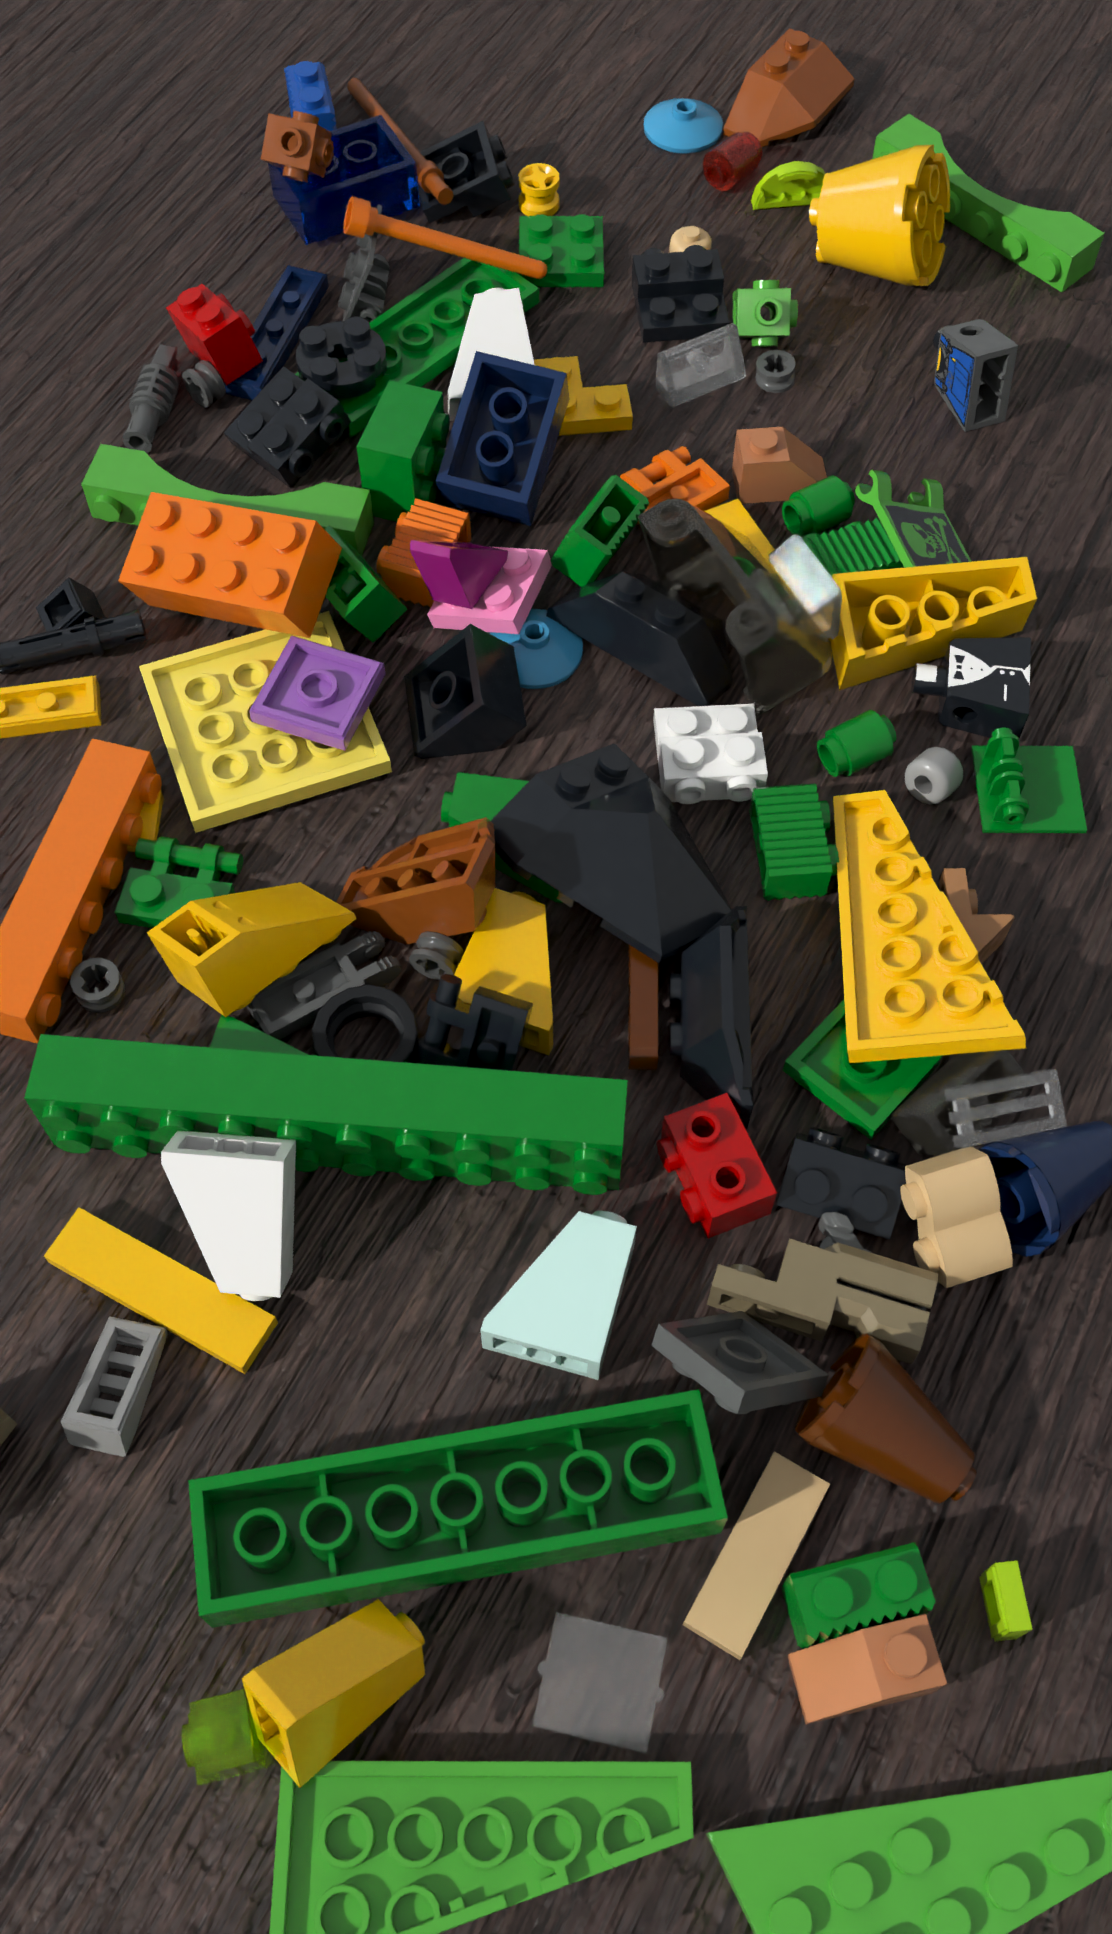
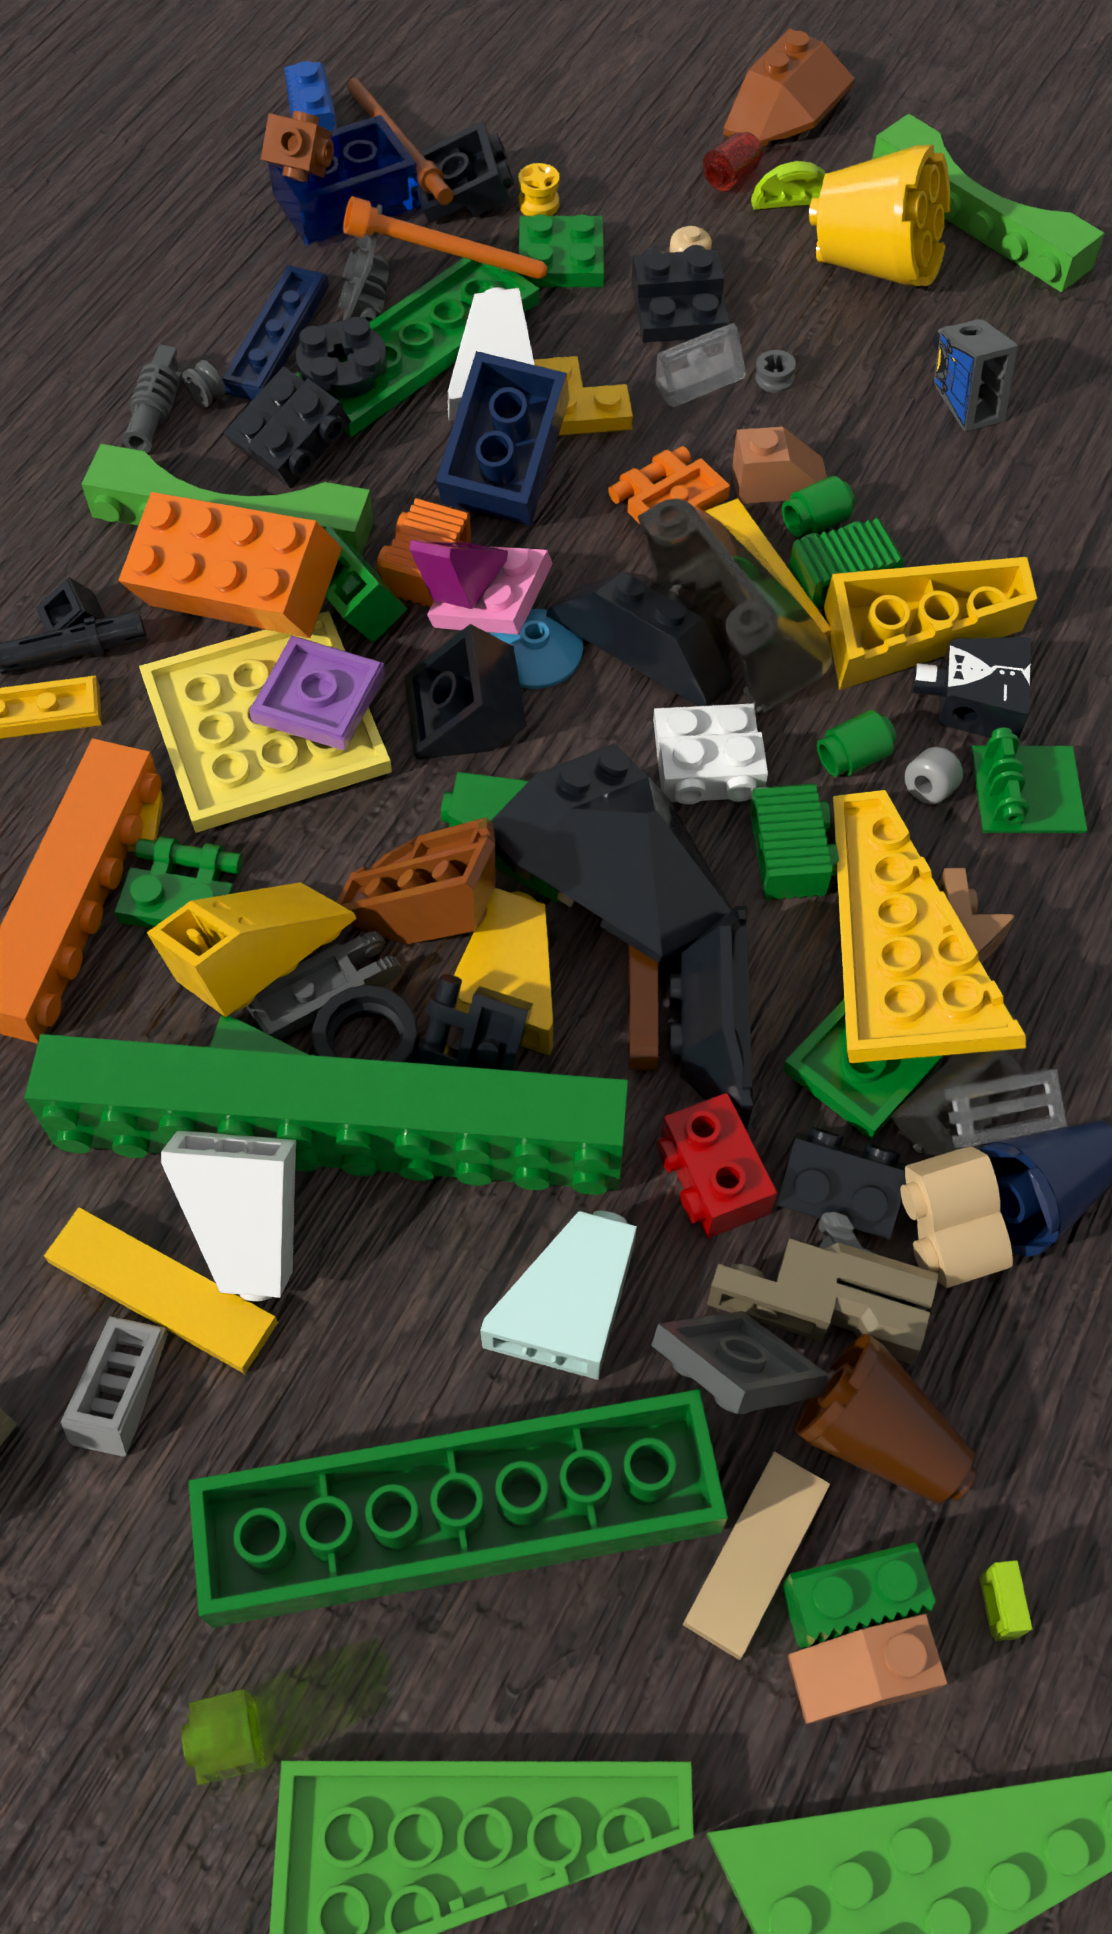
(96, 969): dark grey bush -> none
(215, 332): red brick -> none
(333, 1687): yellow slope -> none
(403, 448): green brick -> none
(435, 955): dark grey bush -> none
(599, 531): green brick -> none
(600, 1682): clear piece -> none
(683, 125): dark azure dish -> none
(748, 318): bright green brick -> none
(809, 583): clear slope -> none
(916, 529): bright green flag -> none

